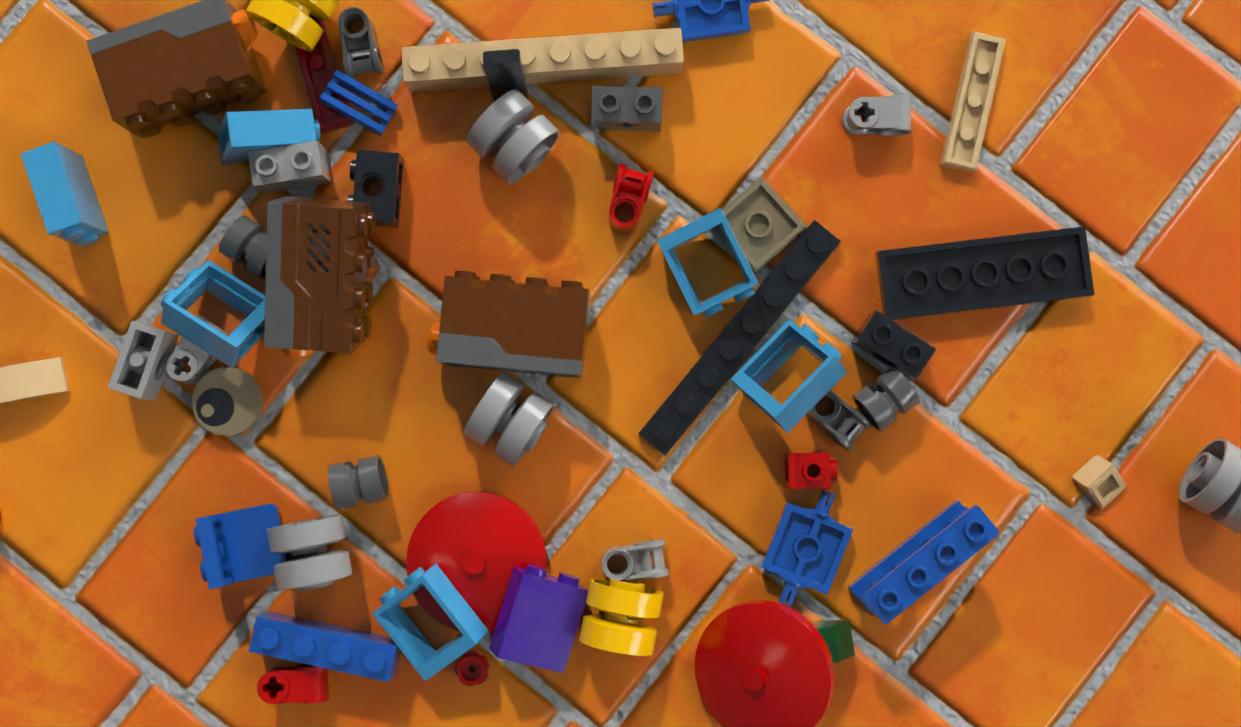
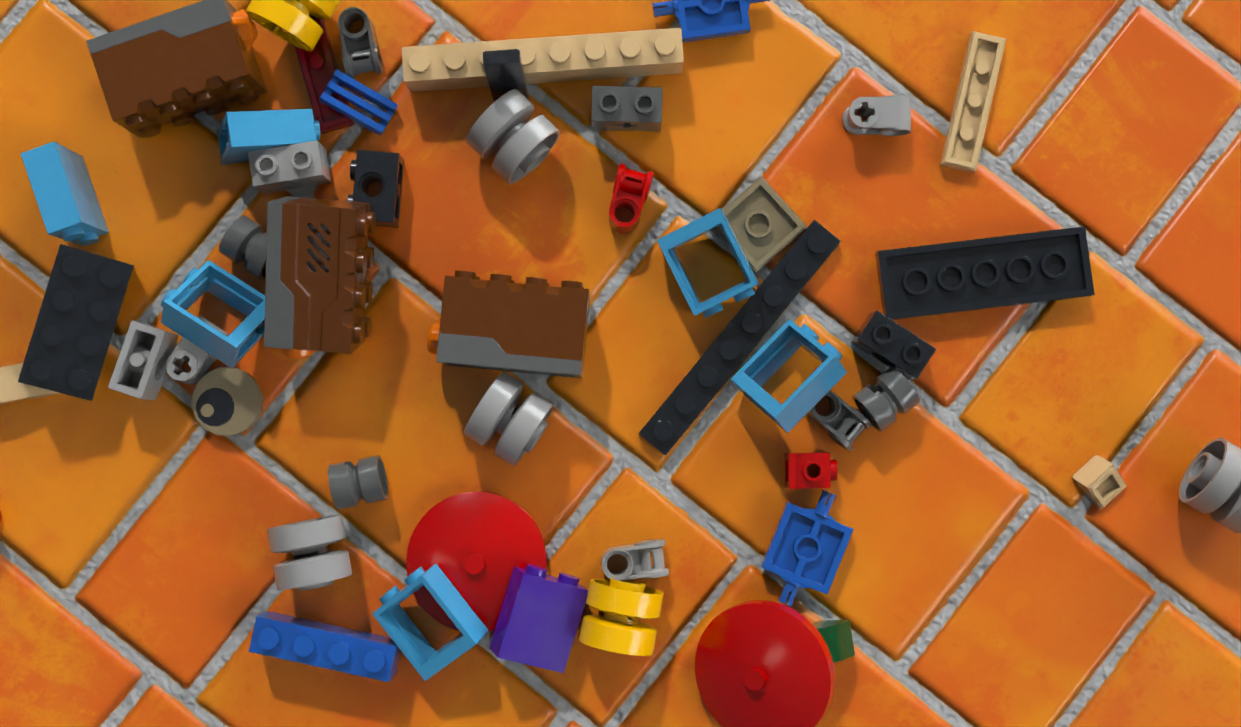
(75, 323): none -> black brick
(237, 545): blue bracket -> none
(301, 685): red piece -> none
(465, 675): red plate -> none
(923, 560): blue fence -> none

